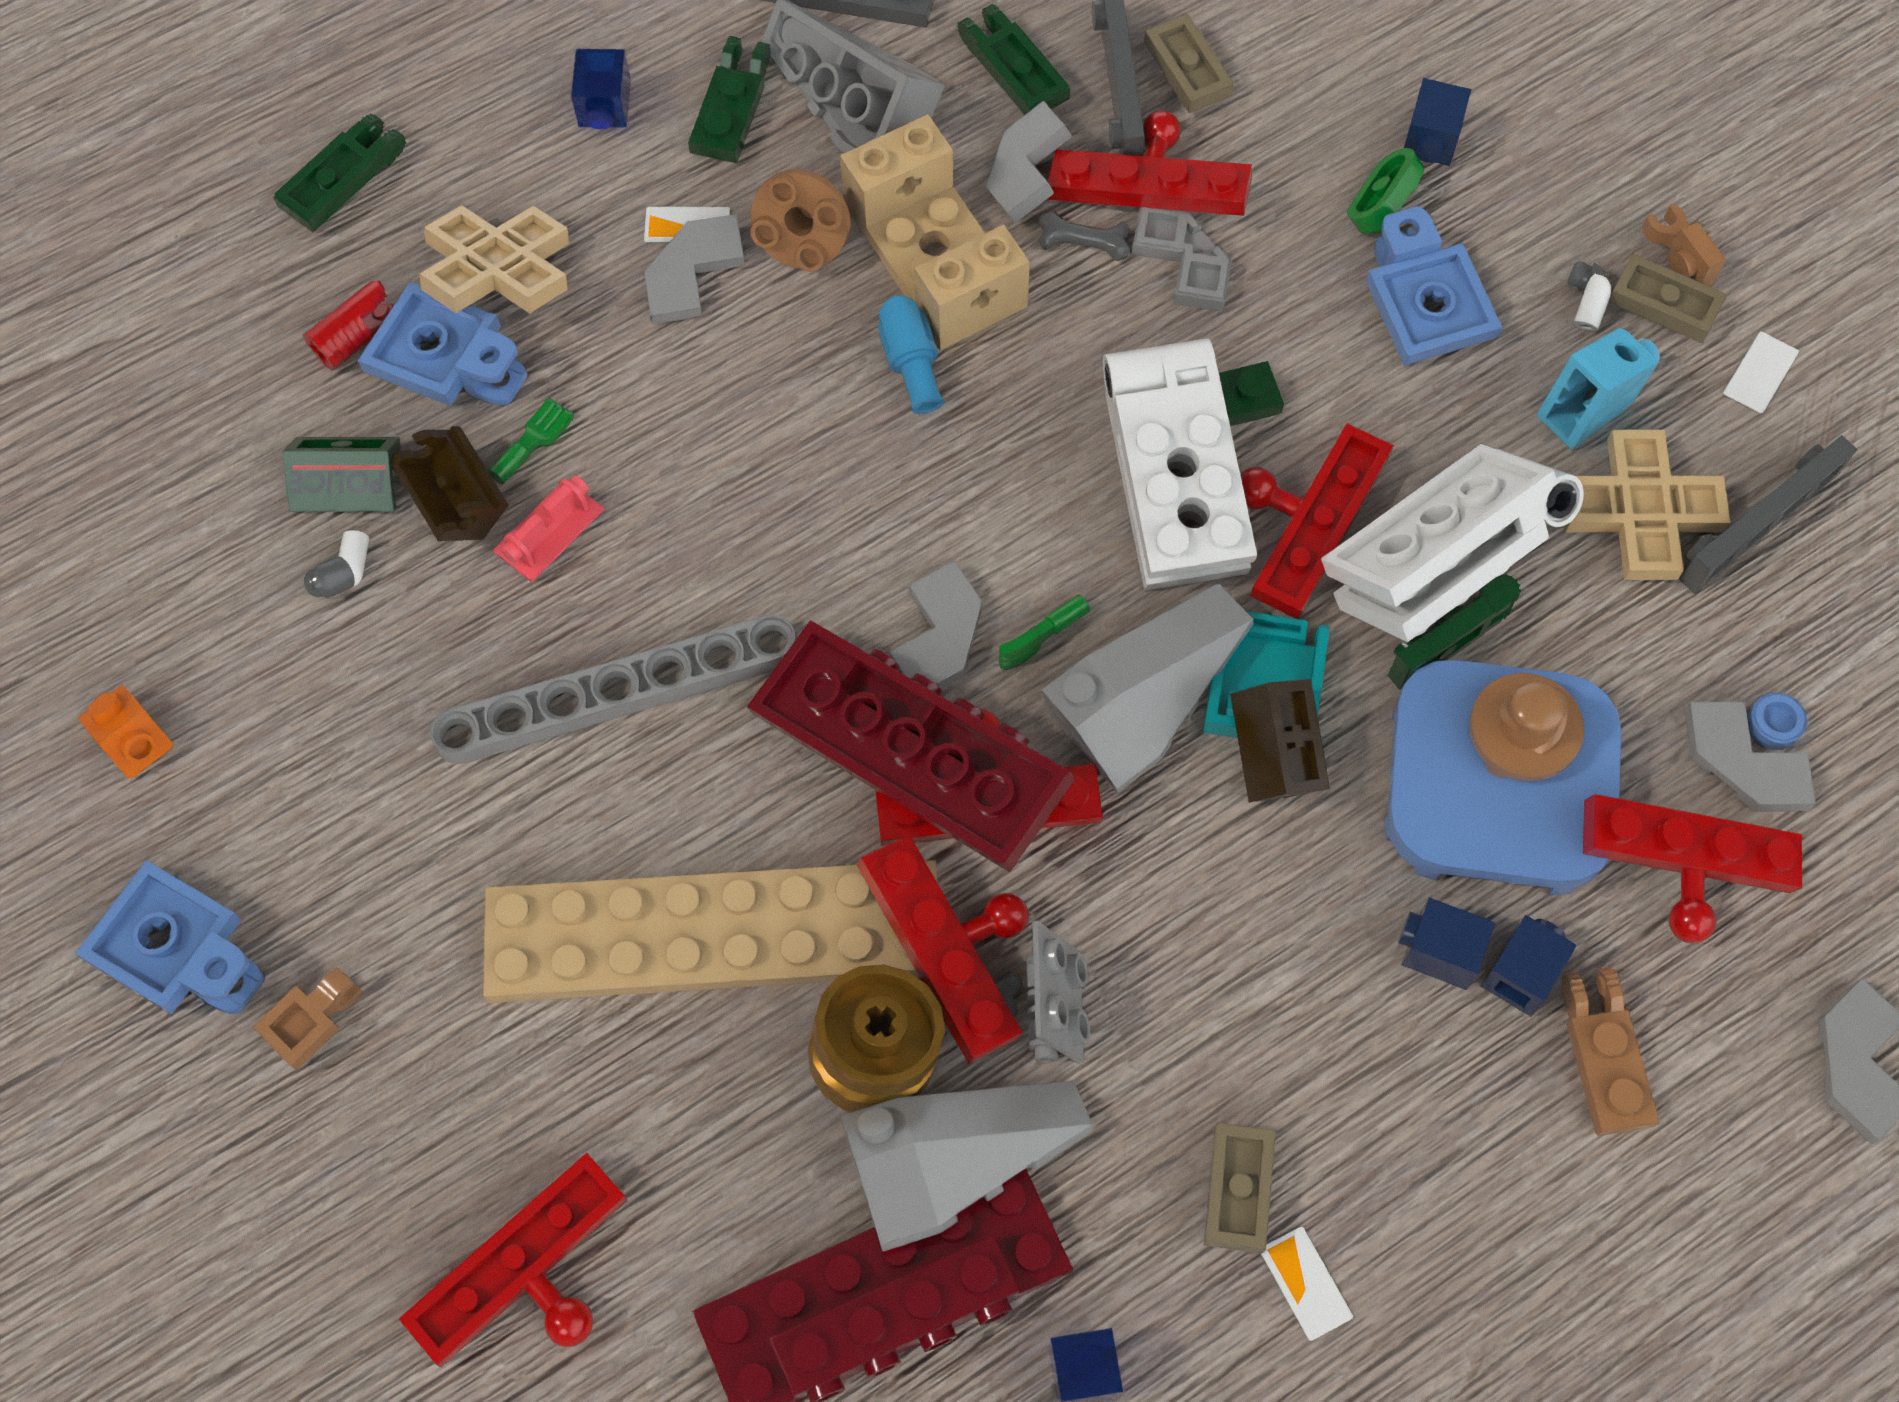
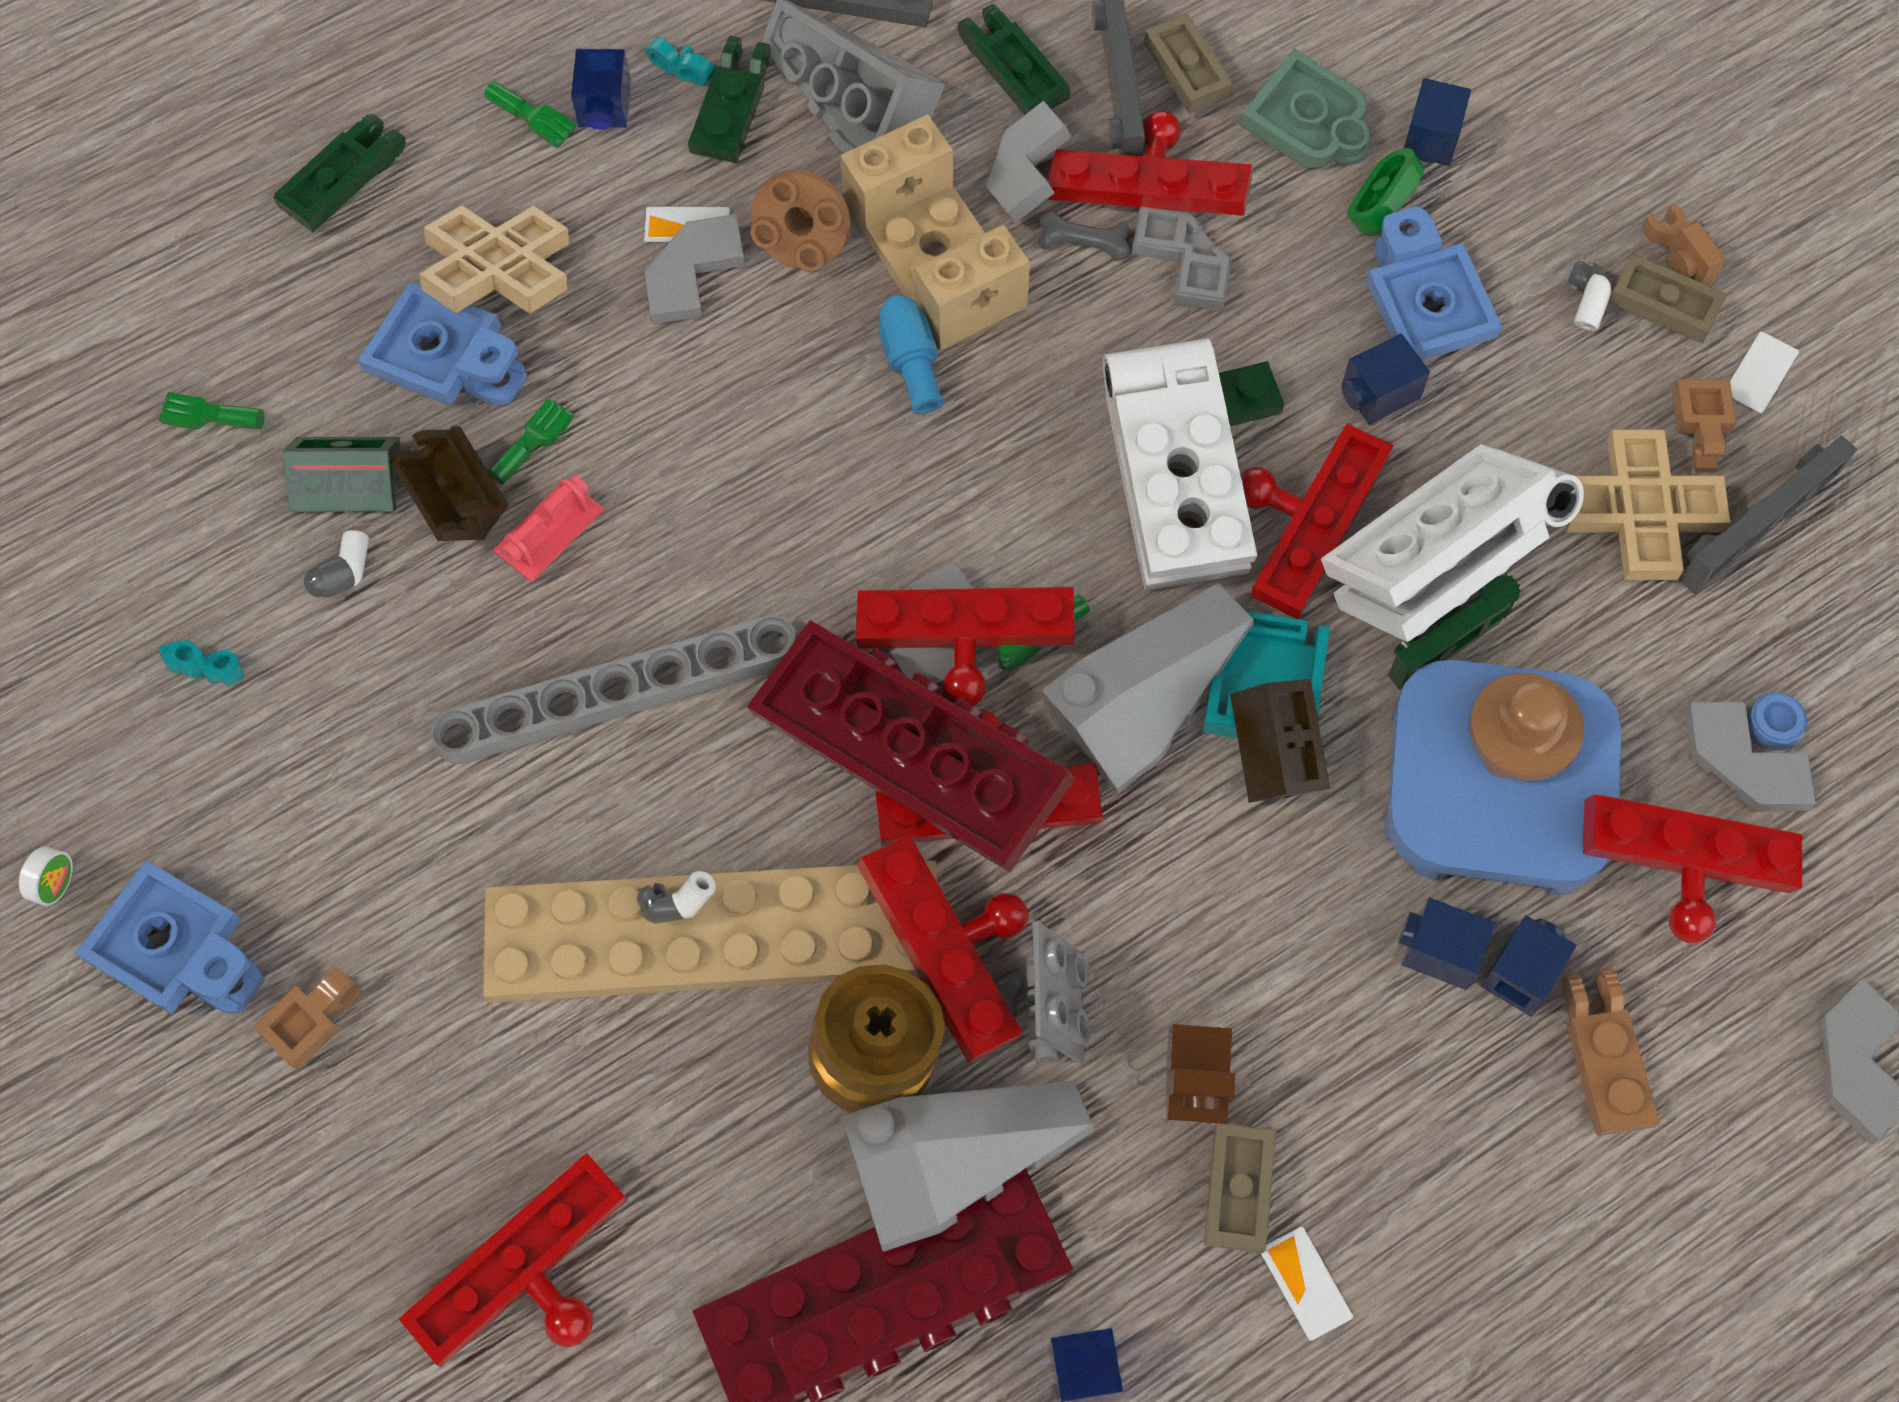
(45, 876): none -> tile
(125, 731): orange bracket -> none
(187, 658): none -> teal piece
(195, 412): none -> green piece
(349, 326): red hinge -> none
(542, 119): none -> green piece
(684, 904): none -> arm
(686, 65): none -> teal piece
(965, 622): none -> red plate
(1199, 1074): none -> reddish brown brick
(1310, 114): none -> sand green plate
(1384, 379): none -> dark blue brick
(1613, 366): medium azure torso -> none
(1708, 412): none -> medium nougat plate

